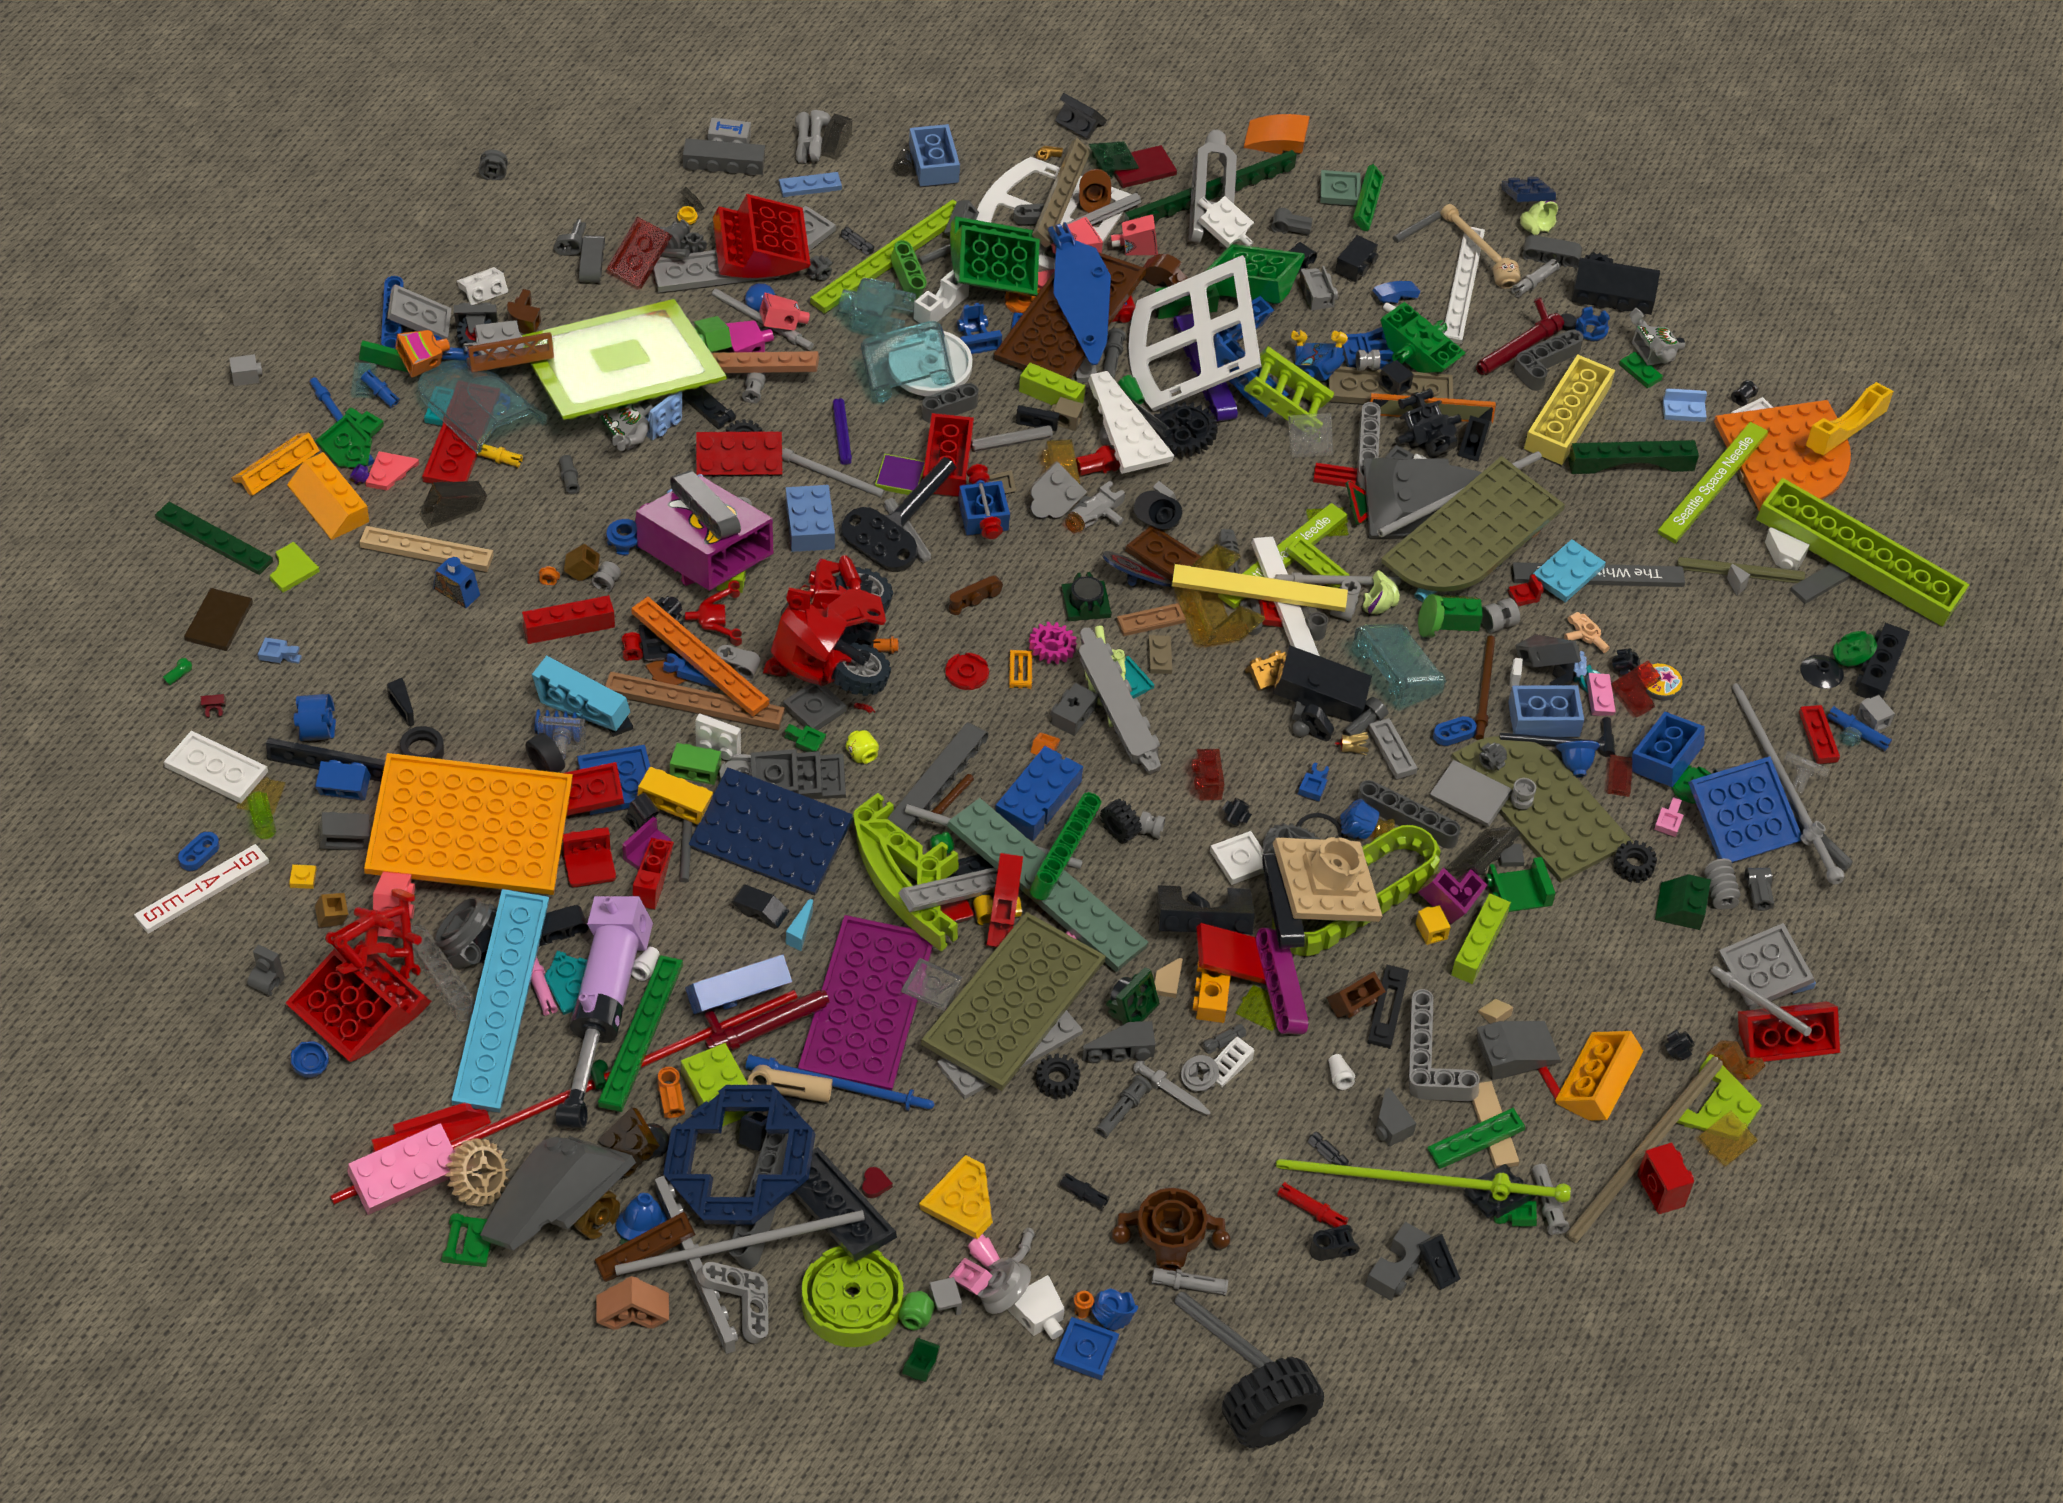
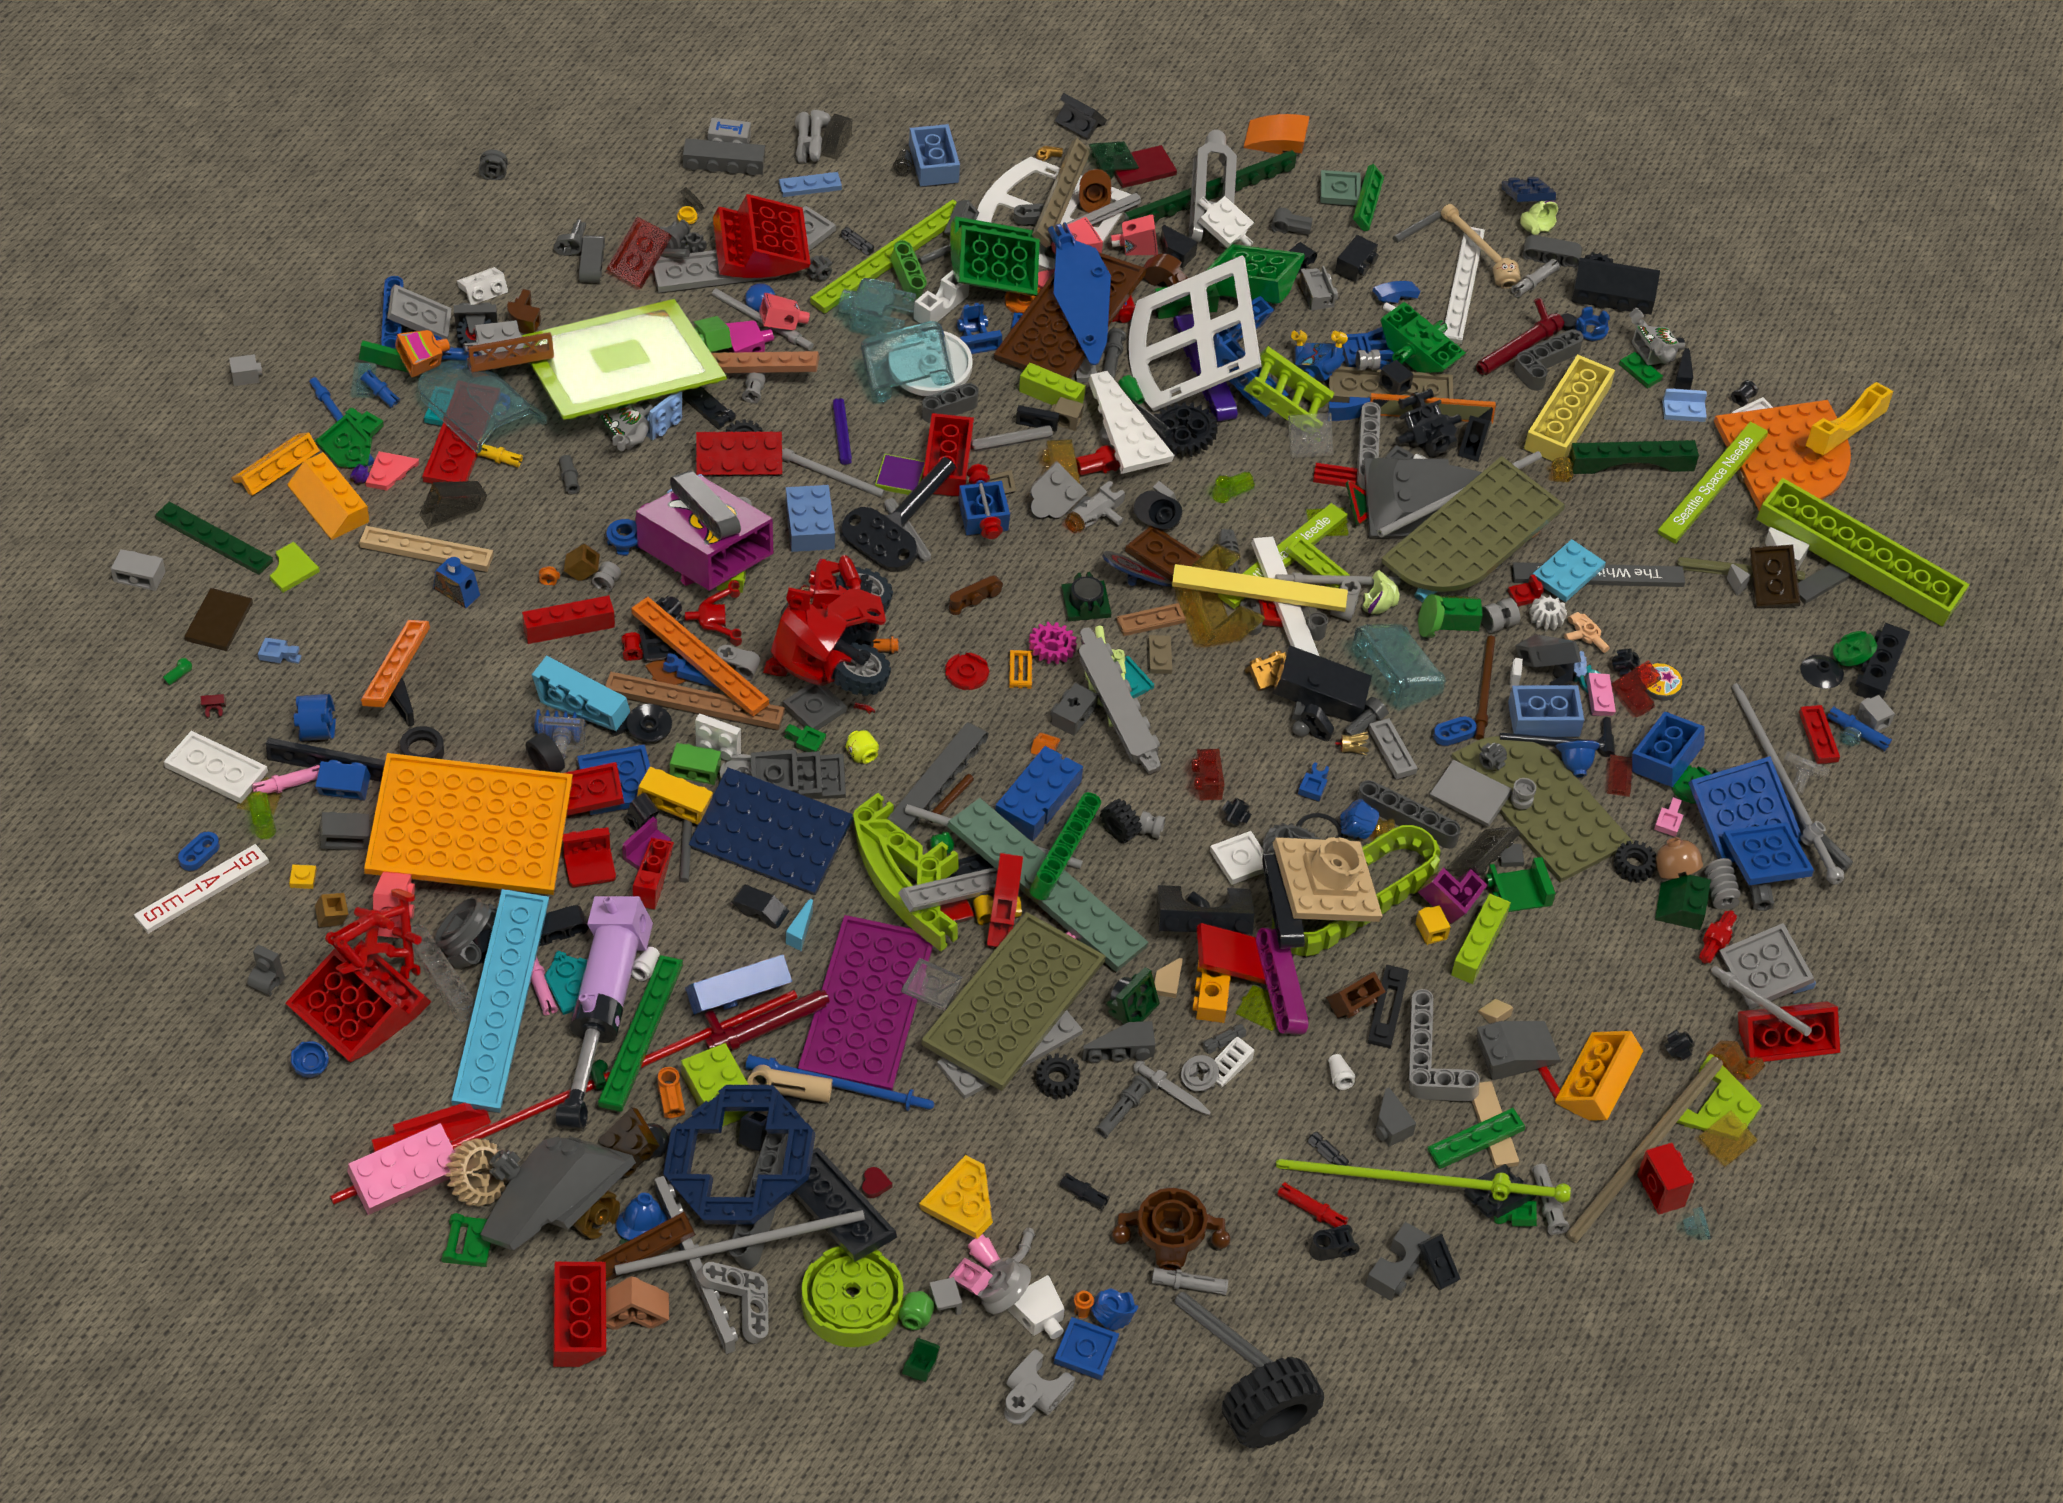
(138, 570): none -> light grey brick
(279, 783): none -> bright pink pin
(395, 663): none -> orange tile
(505, 1165): none -> dark grey gear
(578, 1313): none -> red slope
(649, 715): none -> black dish
(1033, 1392): none -> light grey piece
(1178, 245): none -> black slope
(1226, 486): none -> clear neon green piece
(1347, 411): none -> blue slope
(1547, 612): none -> white gear
(1562, 469): none -> clear yellow wheel
(1678, 857): none -> medium nougat cylinder
(1685, 373): none -> black slope
(1697, 1224): none -> clear light blue tile
(1717, 936): none -> red axle
(1767, 853): none -> blue plate
(1774, 576): none -> dark brown tile

